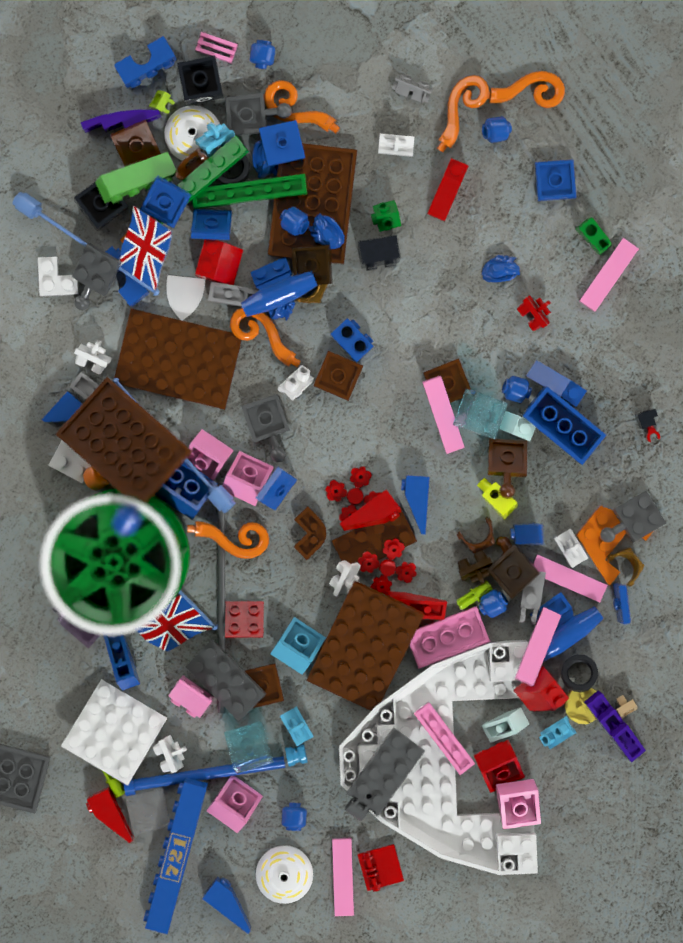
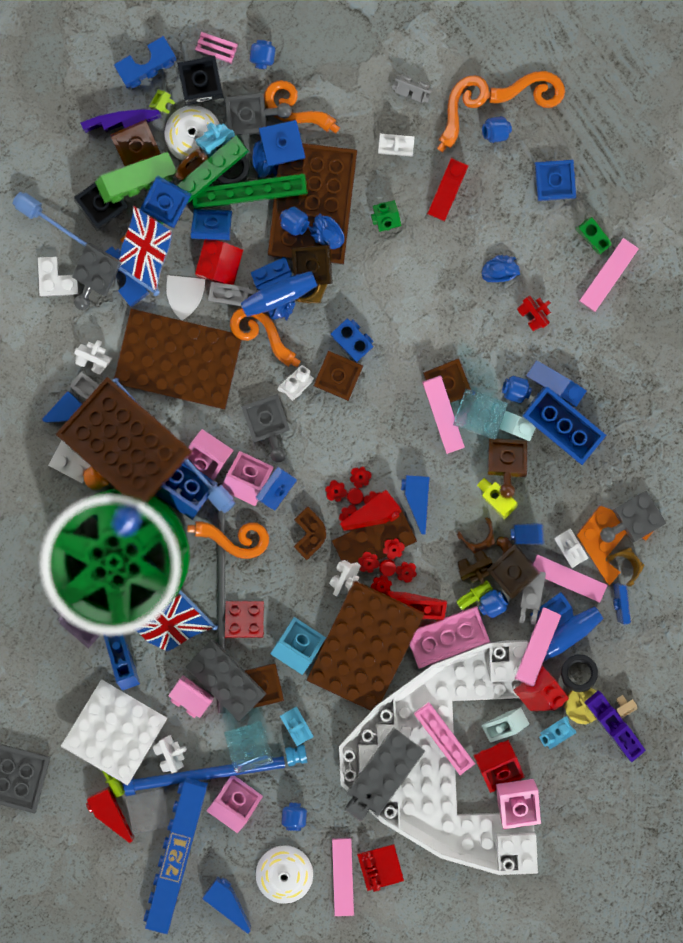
(379, 252): black brick -> none
(646, 420): black piece -> none

